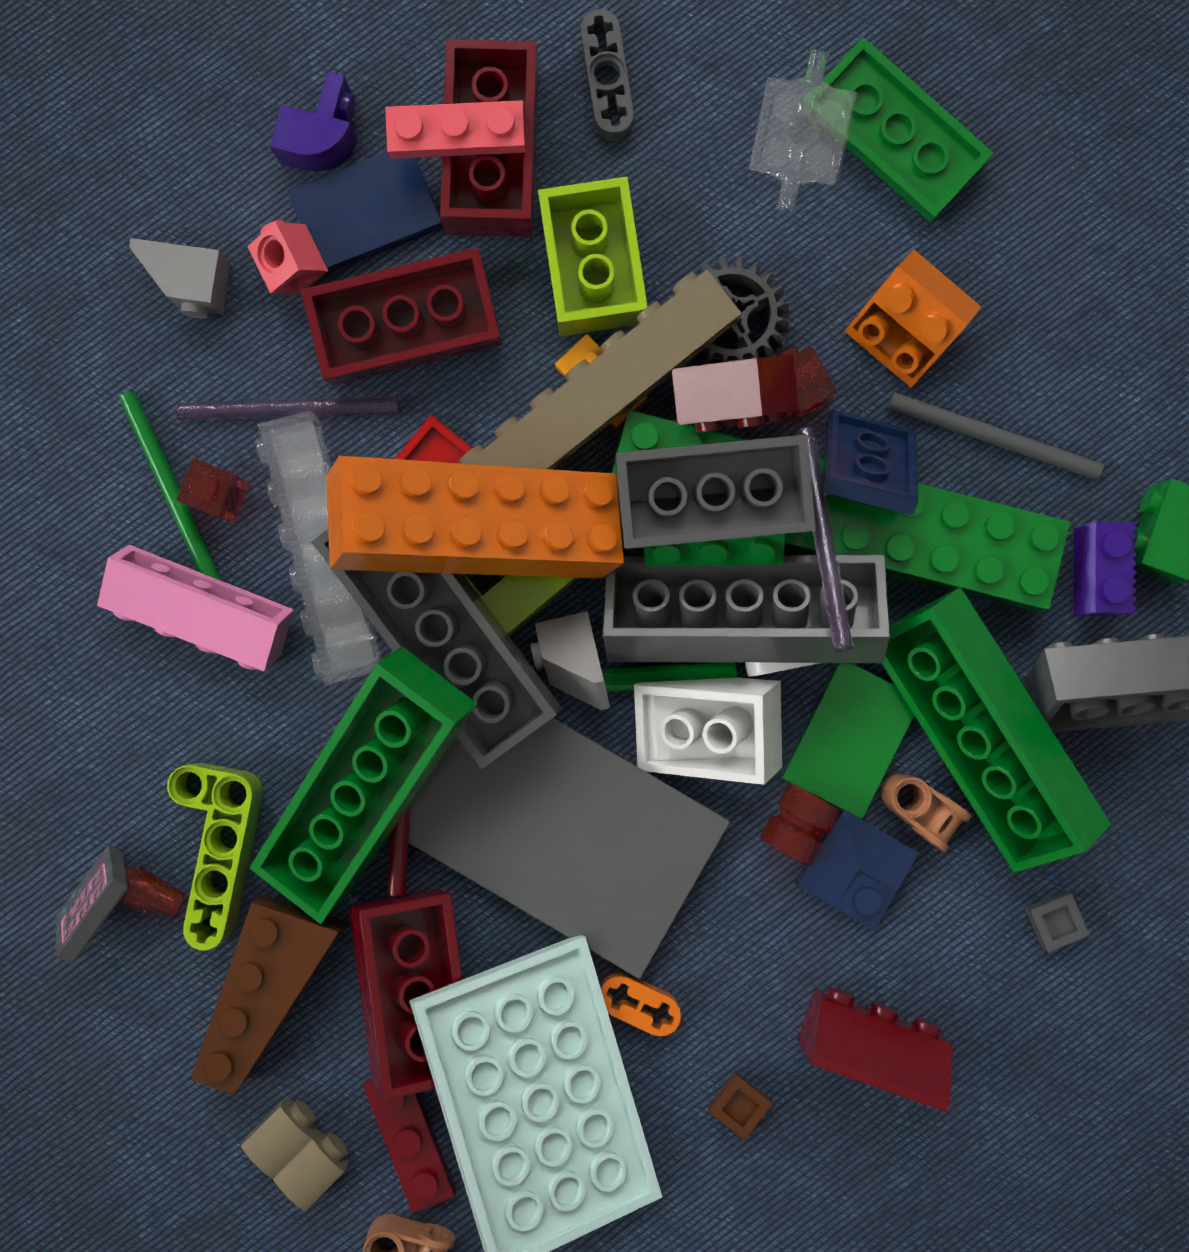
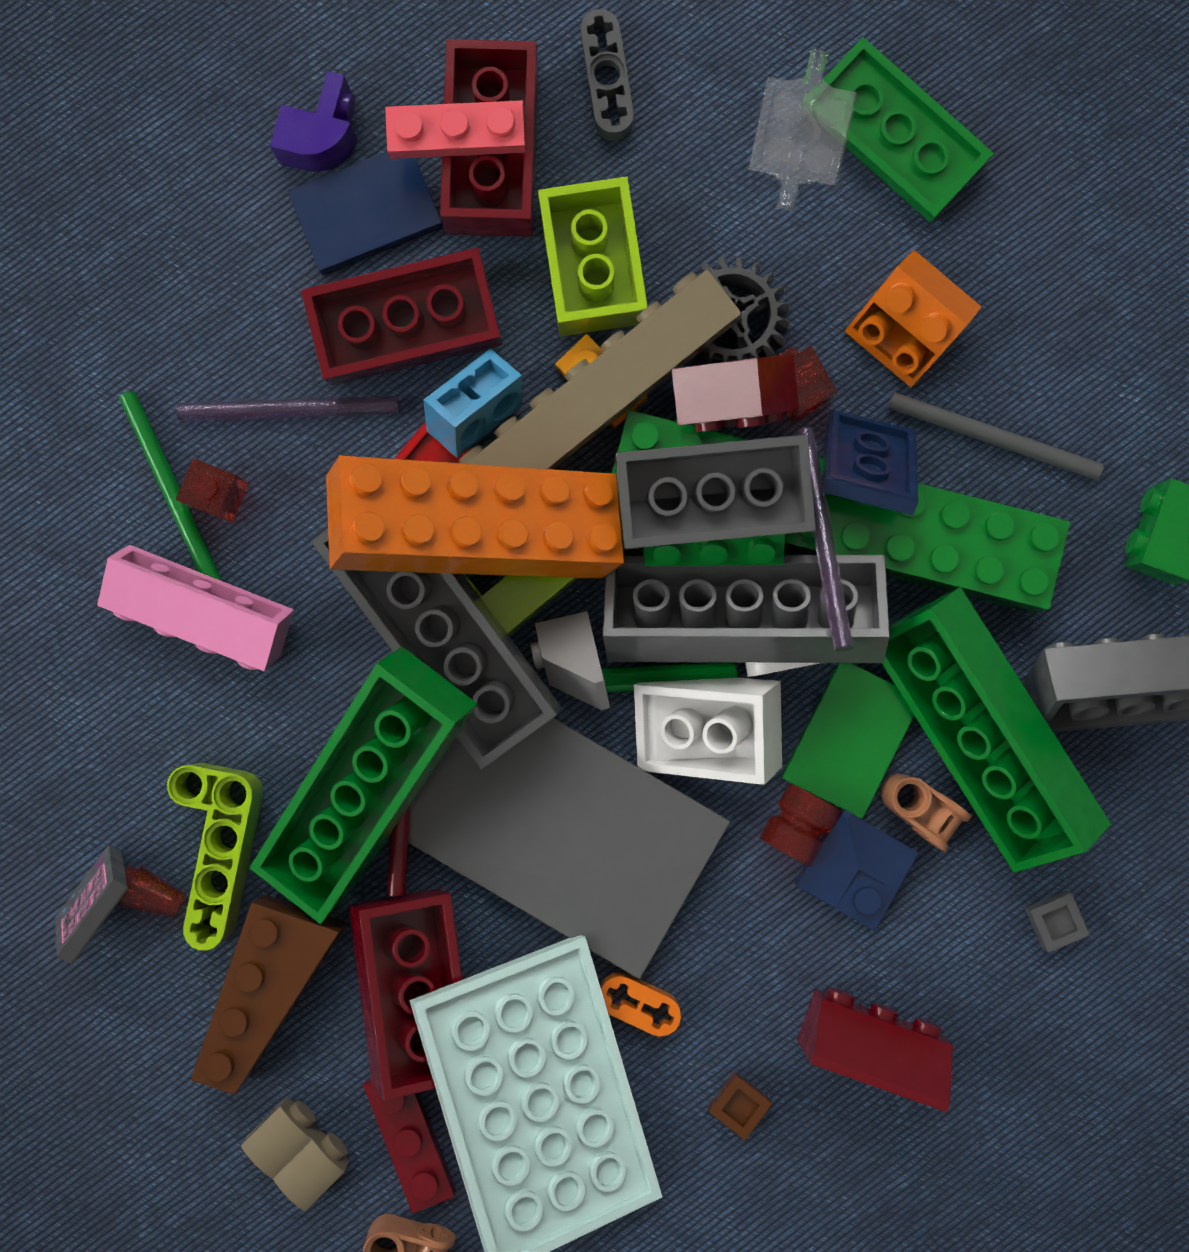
(187, 275): light grey slope -> none
(287, 257): coral brick -> none
(298, 471): clear brick -> none
(473, 403): none -> dark azure brick
(1104, 569): dark purple brick -> none

